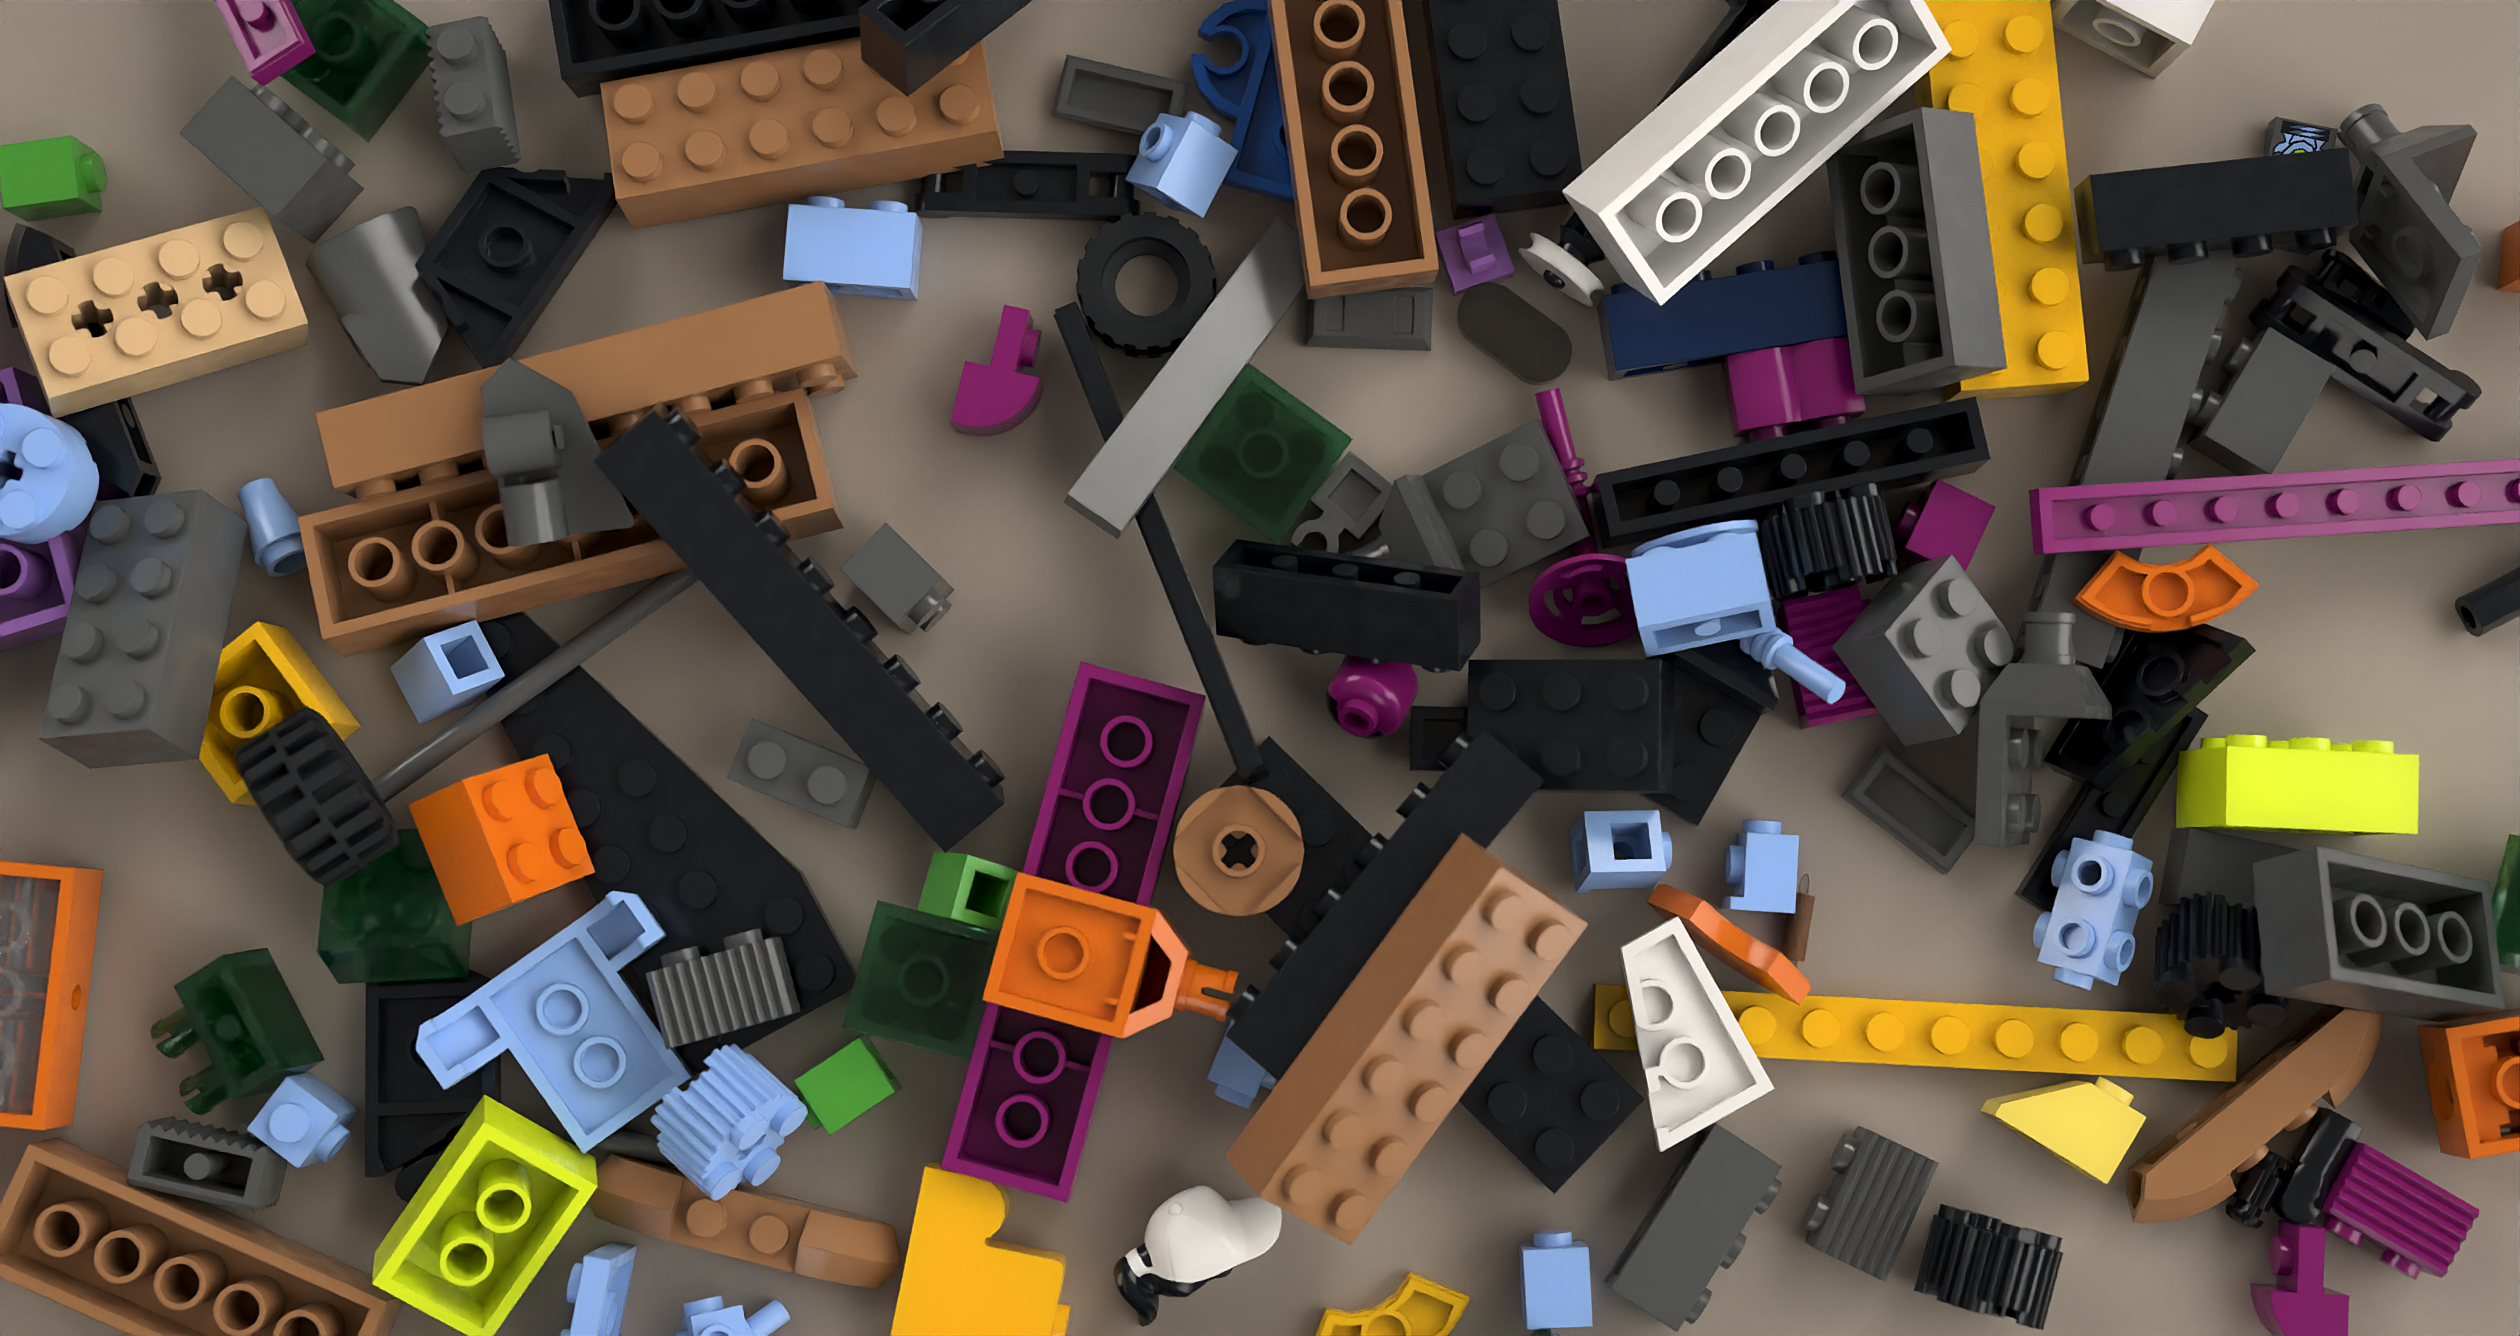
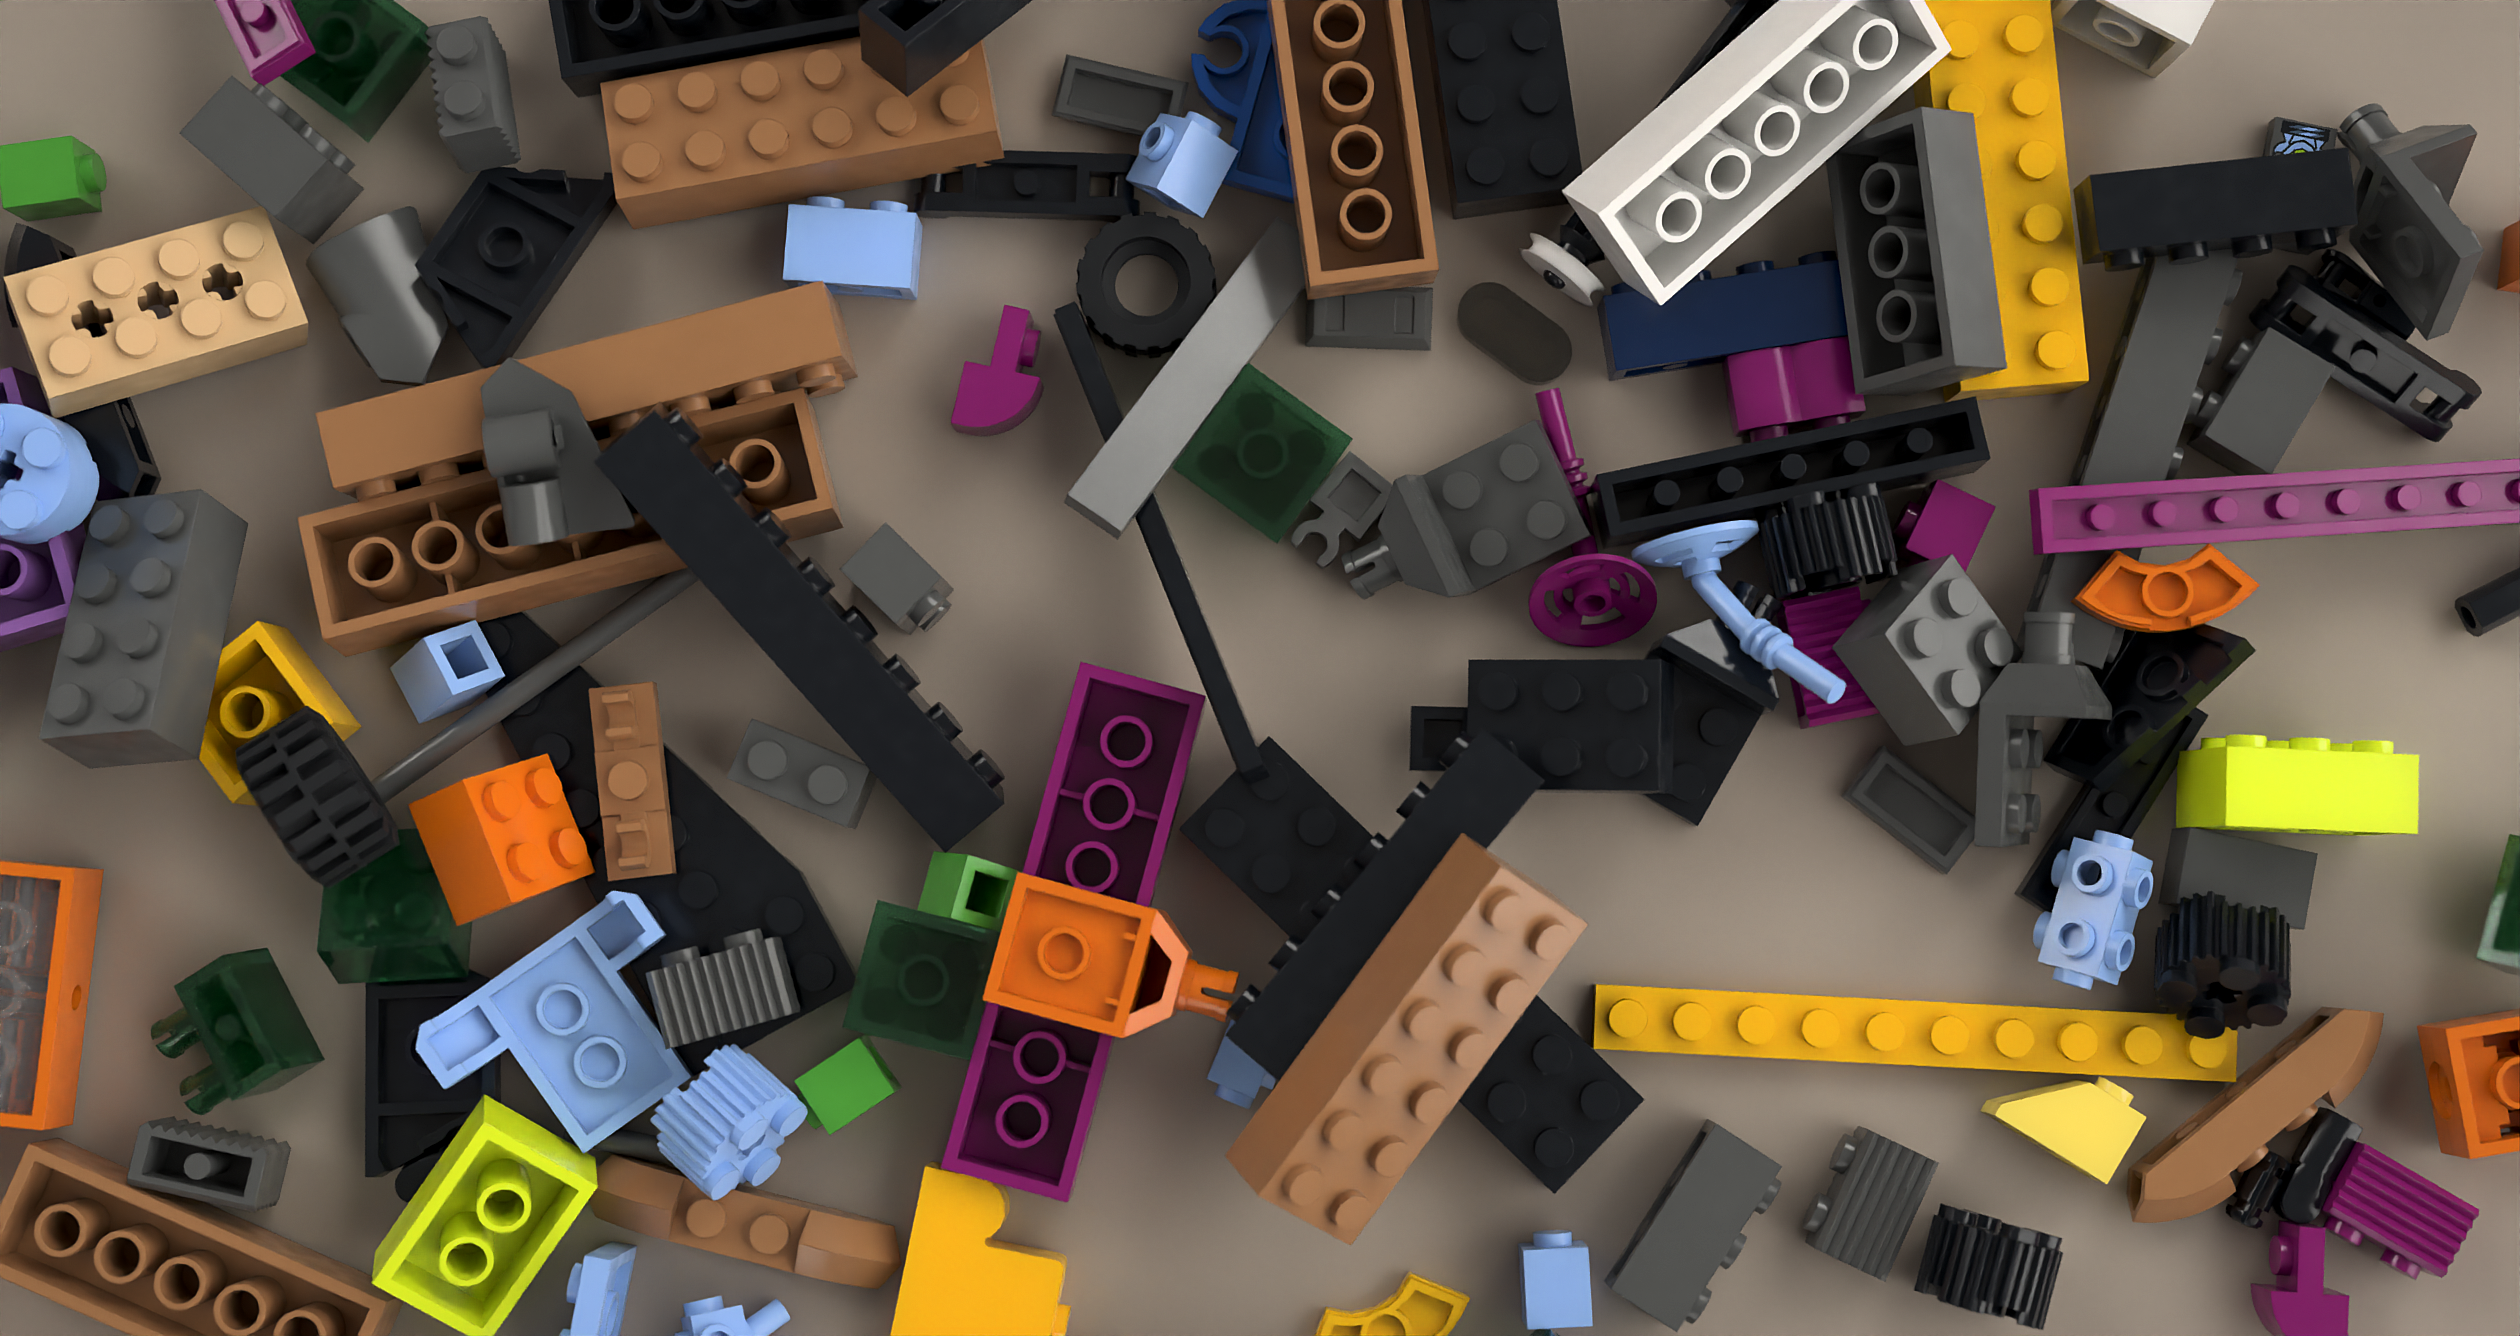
(272, 528): light blue cone -> none
(304, 1121): light blue brick -> none
(632, 781): none -> medium nougat plate
(1192, 1242): white hair -> none
(1240, 812): medium nougat plate -> none
(1347, 605): black brick -> none
(1371, 697): magenta head -> none
(1474, 253): medium lavender tile -> none
(1631, 832): light blue brick -> none
(1686, 1036): white wing -> none
(1700, 593): light blue brick -> none
(1731, 944): orange tile -> none
(1762, 869): light blue brick -> none
(1798, 926): medium nougat piece -> none
(2377, 935): dark grey brick -> none

